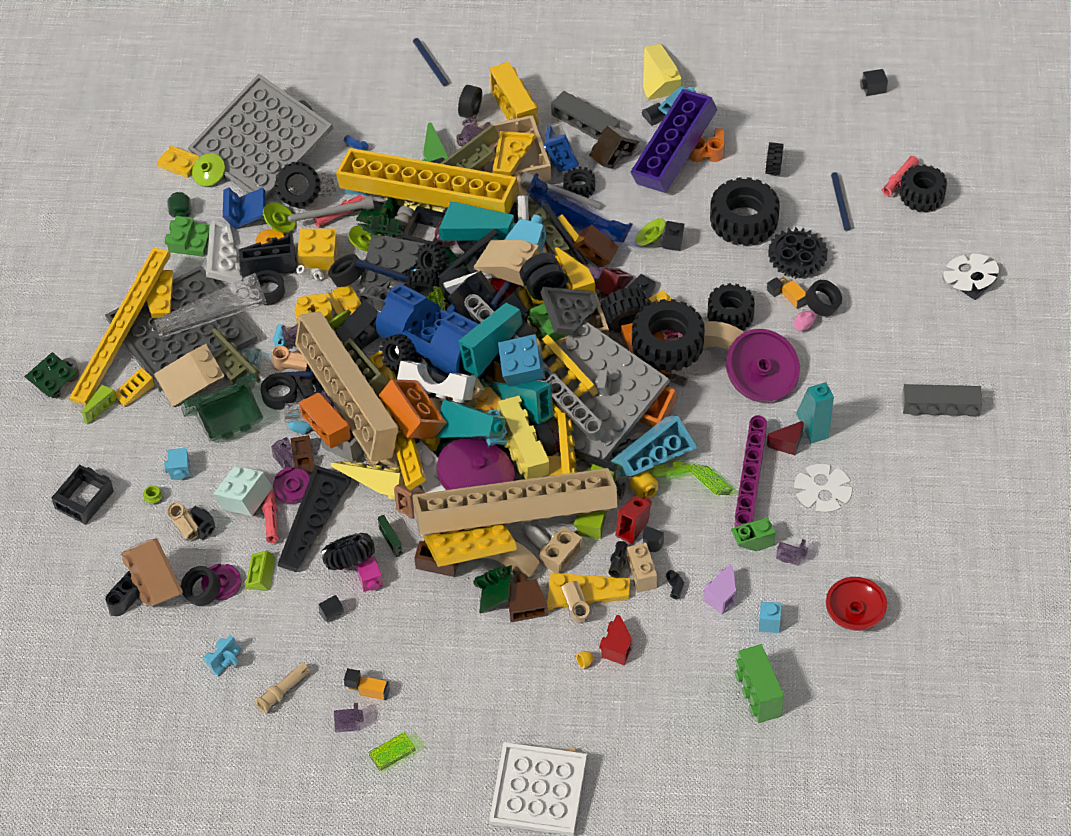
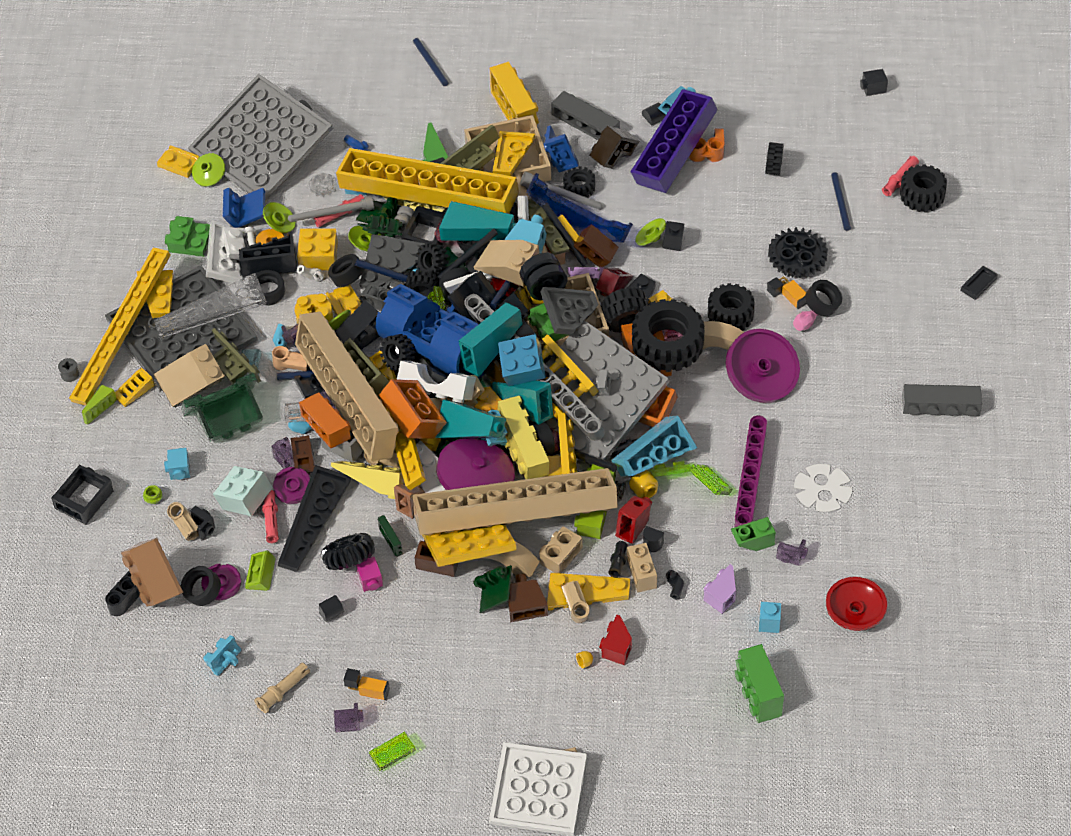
(50, 375): dark green hinge -> none
(179, 205): dark green head -> none
(234, 240): none -> white plate
(273, 380): black tyre -> none
(282, 180): black tyre -> none
(469, 101): black tyre -> none
(470, 130): animal -> none
(535, 535): white piece -> none
(578, 275): yellow slope -> none
(659, 73): light yellow wedge -> none
(676, 379): clear smoke arm -> none
(741, 228): black tyre -> none
(786, 439): dark red slope -> none
(816, 412): teal slope -> none
(964, 278): white piece -> none

